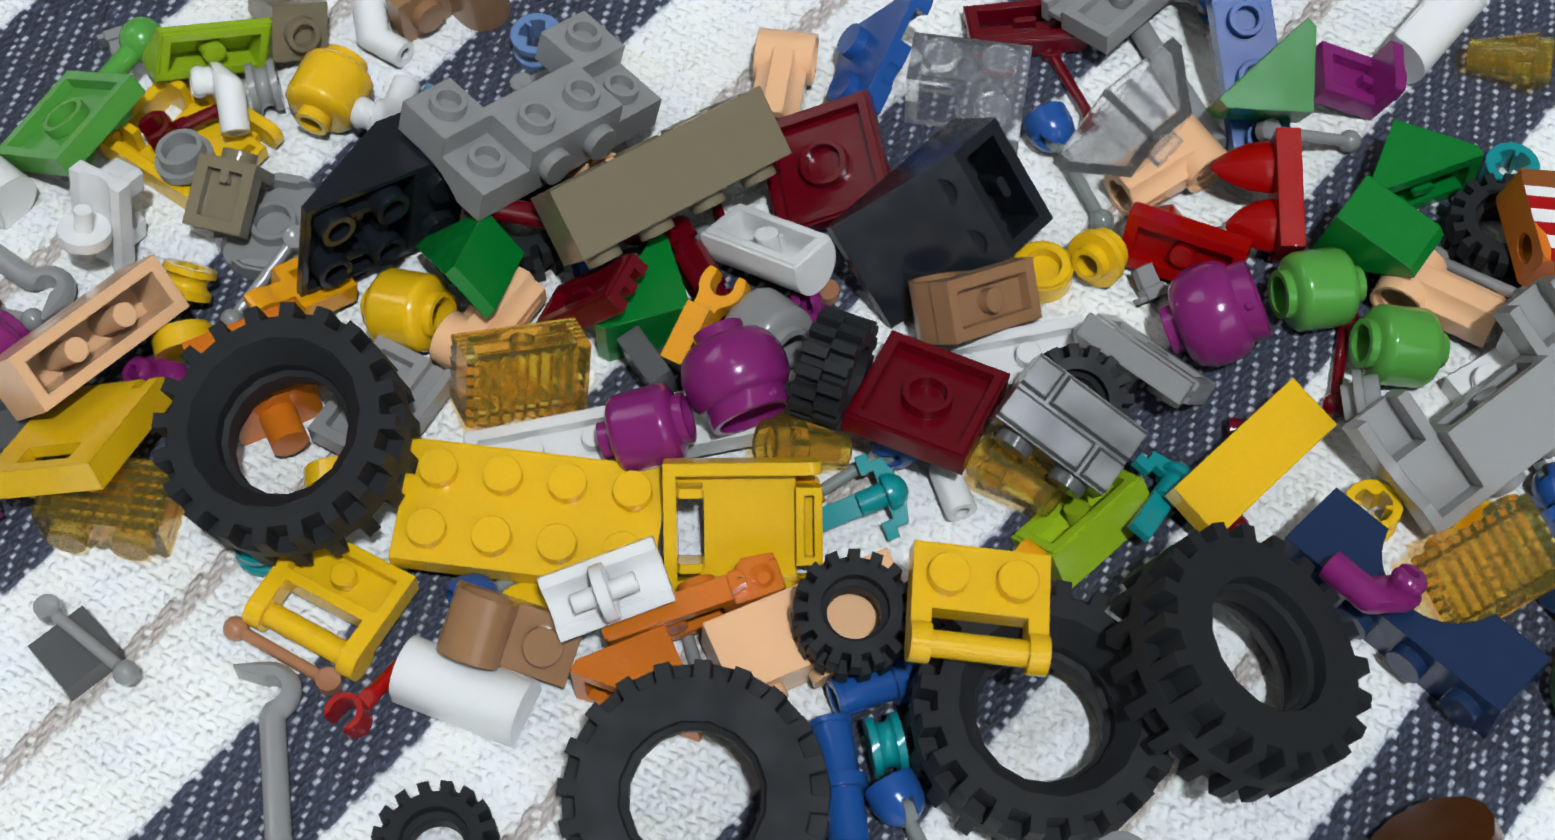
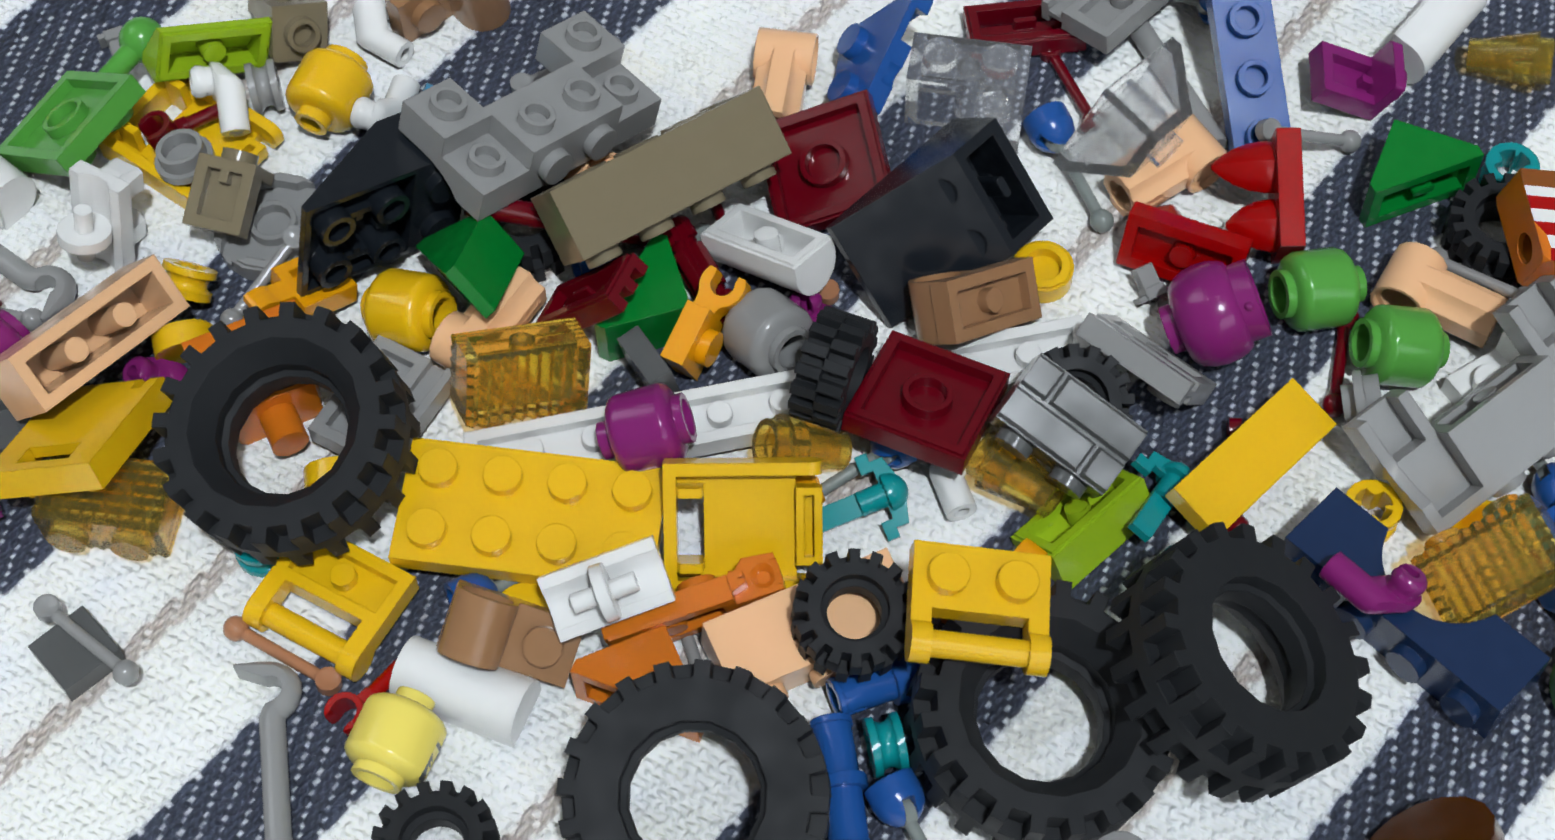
(395, 740): none -> light yellow head
(525, 30): medium blue bush -> none
(735, 376): magenta piece -> none
(1098, 256): yellow plate -> none
(1277, 84): slope -> none
(1381, 231): green slope -> none

